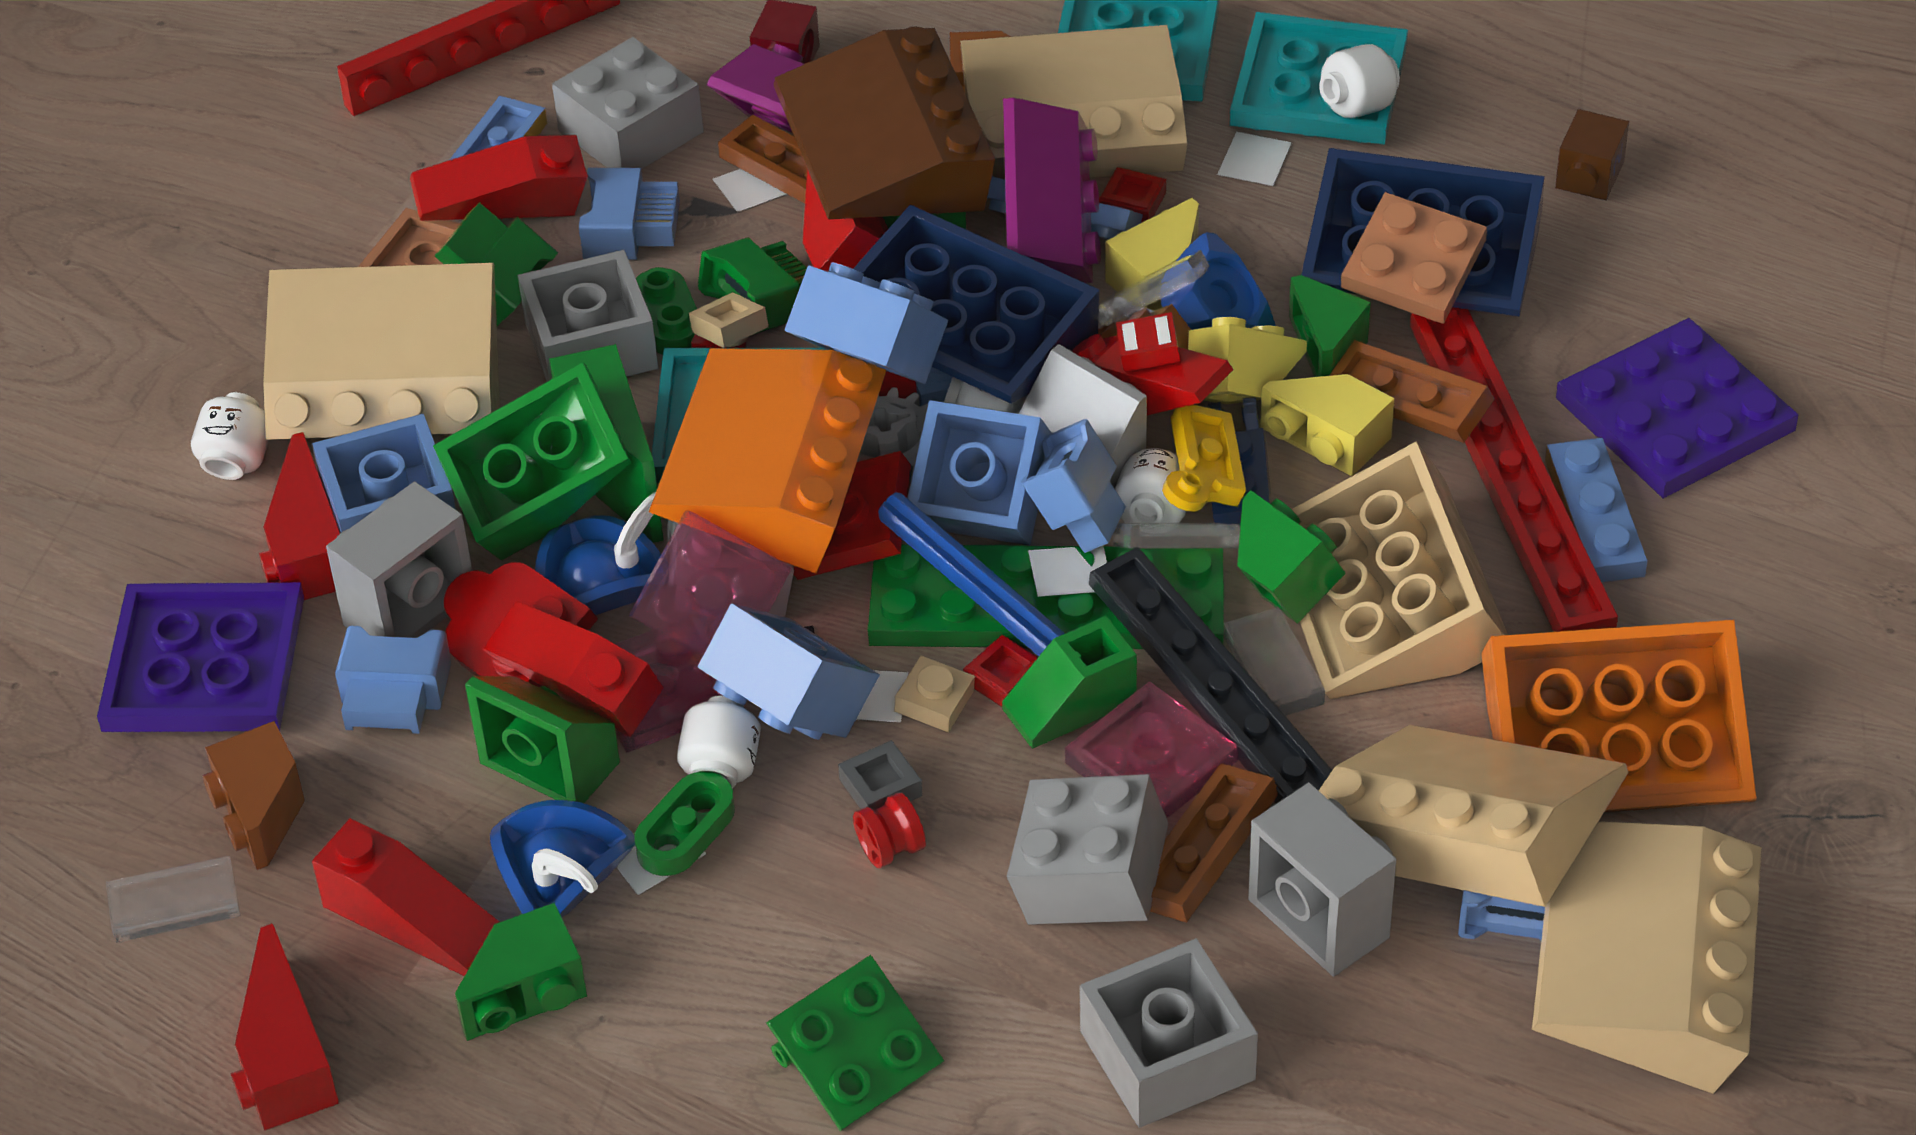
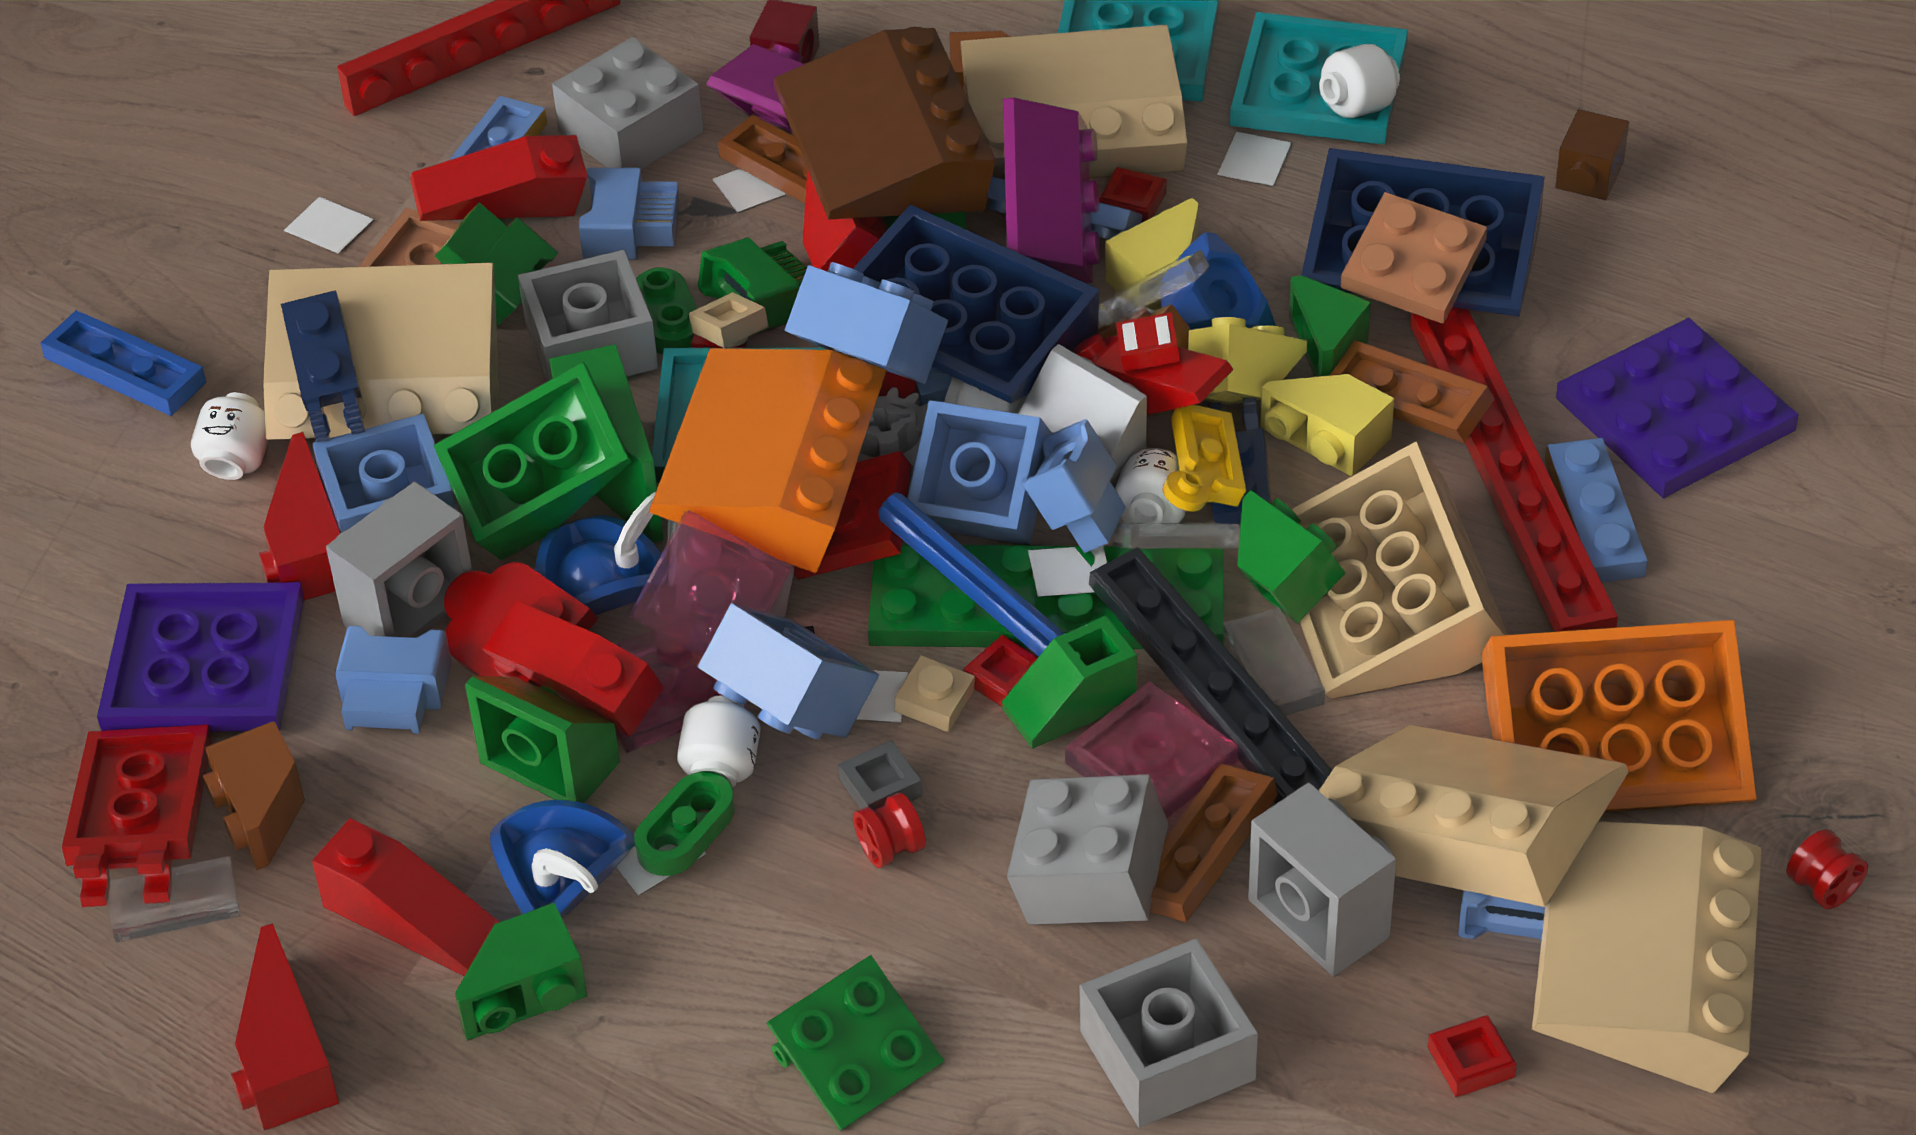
(123, 362): none -> blue plate
(135, 807): none -> red tile
(323, 360): none -> dark blue hinge
(328, 225): none -> white sticker
(1472, 1056): none -> red tile
(1827, 869): none -> red wheel

